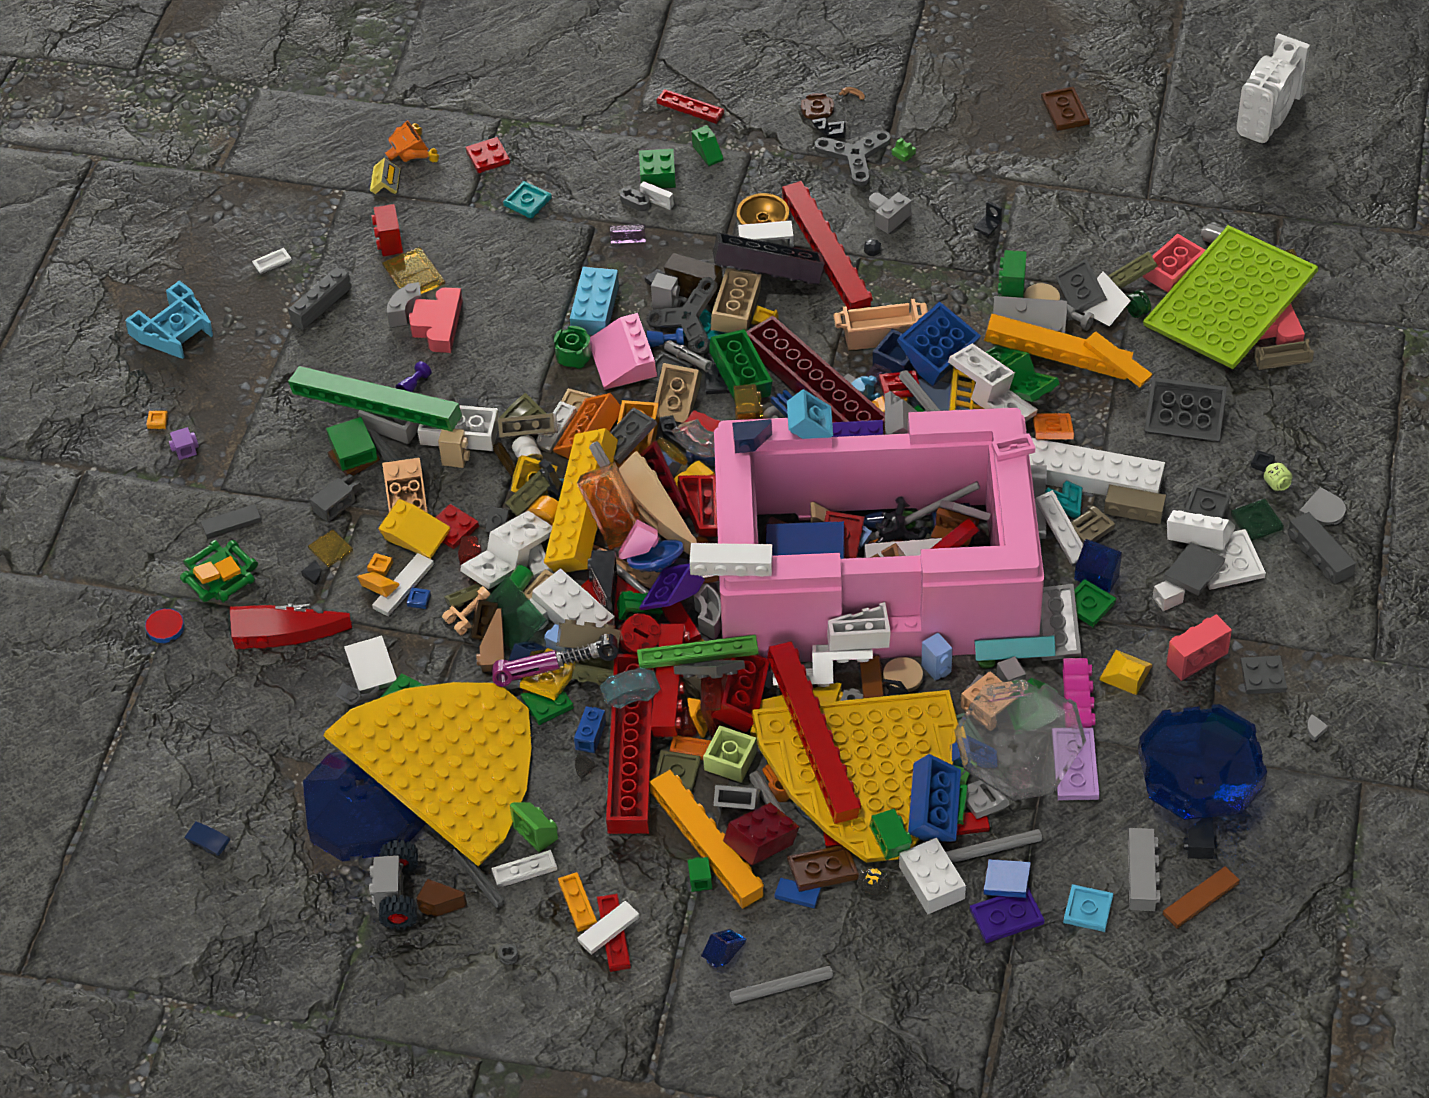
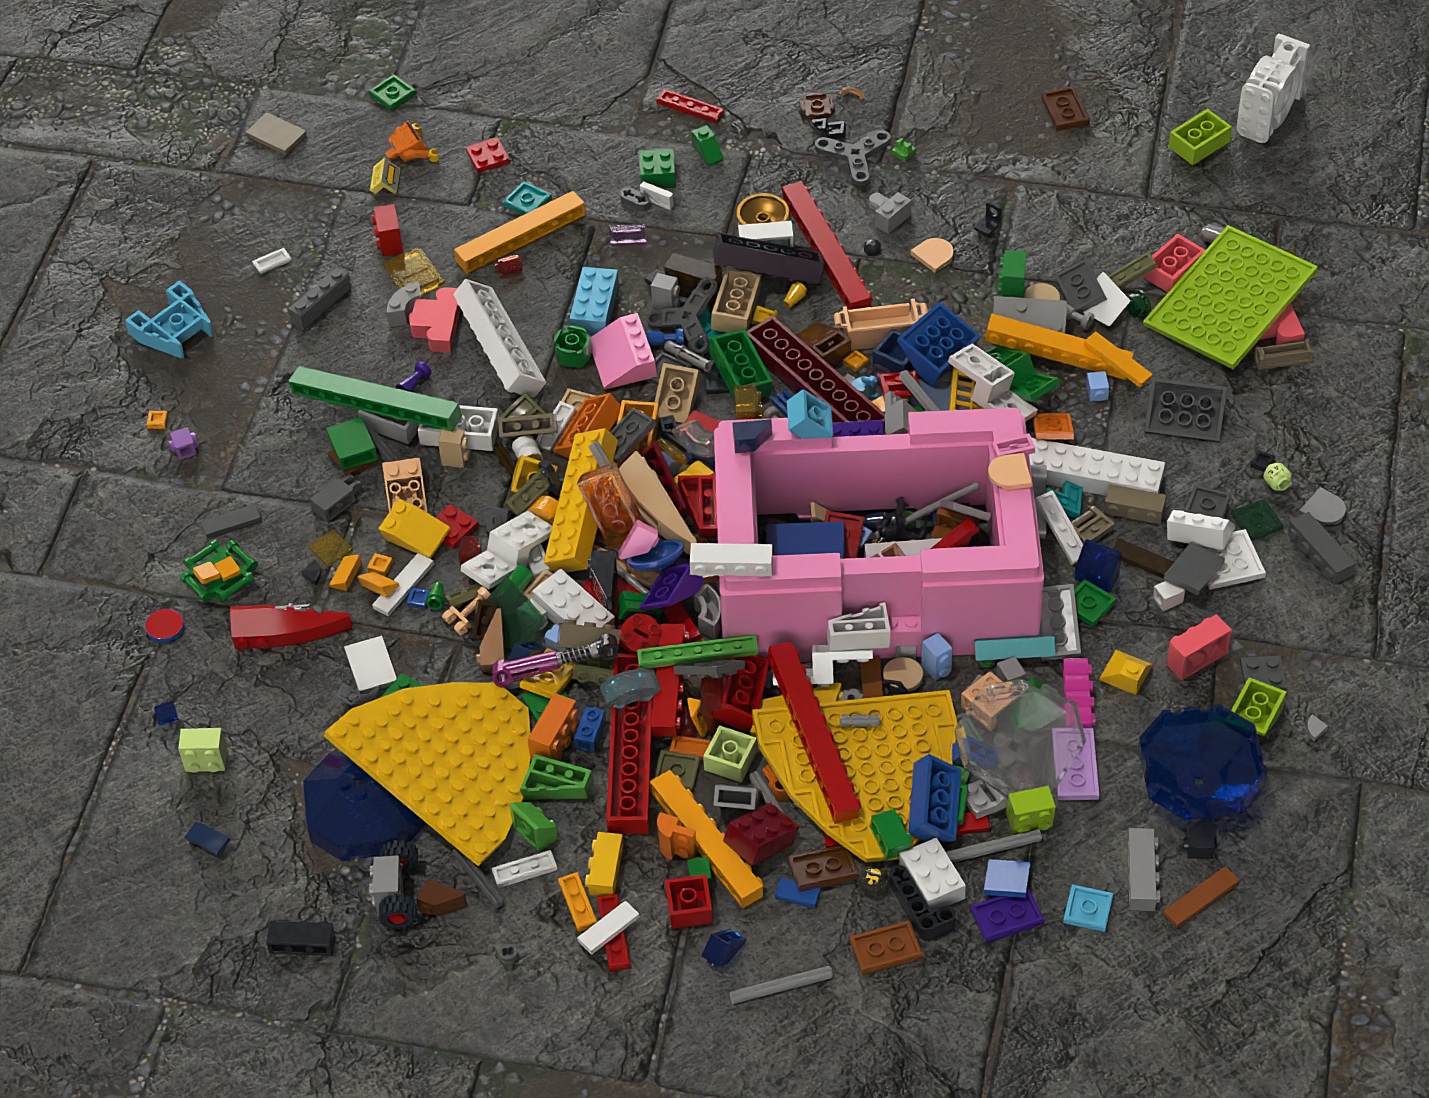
(165, 713): none -> clear blue tile
(203, 749): none -> yellowish green brick
(276, 133): none -> dark tan tile
(300, 938): none -> black brick
(346, 572): none -> light orange slope
(392, 92): none -> green tile
(435, 598): none -> green cone
(499, 338): none -> white brick
(508, 265): none -> clear red brick
(519, 232): none -> light orange brick
(554, 728): none -> orange brick
(555, 780): none -> bright green wedge
(604, 864): none -> yellow brick
(675, 838): none -> orange brick
(688, 901): none -> red brick
(796, 293): none -> yellow cone
(827, 342): none -> reddish brown slope
(855, 361): none -> light orange tile
(859, 720): none -> light grey axle
(885, 947): none -> dark orange tile
(906, 651): none -> light grey tile
(916, 901): none -> black beam
(933, 253): none -> light nougat tile
(1010, 472): none -> light nougat tile
(1030, 810): none -> lime brick
(1097, 386): none -> light blue brick
(1143, 558): none -> dark brown tile
(1200, 136): none -> lime brick
(1260, 704): none -> lime slope

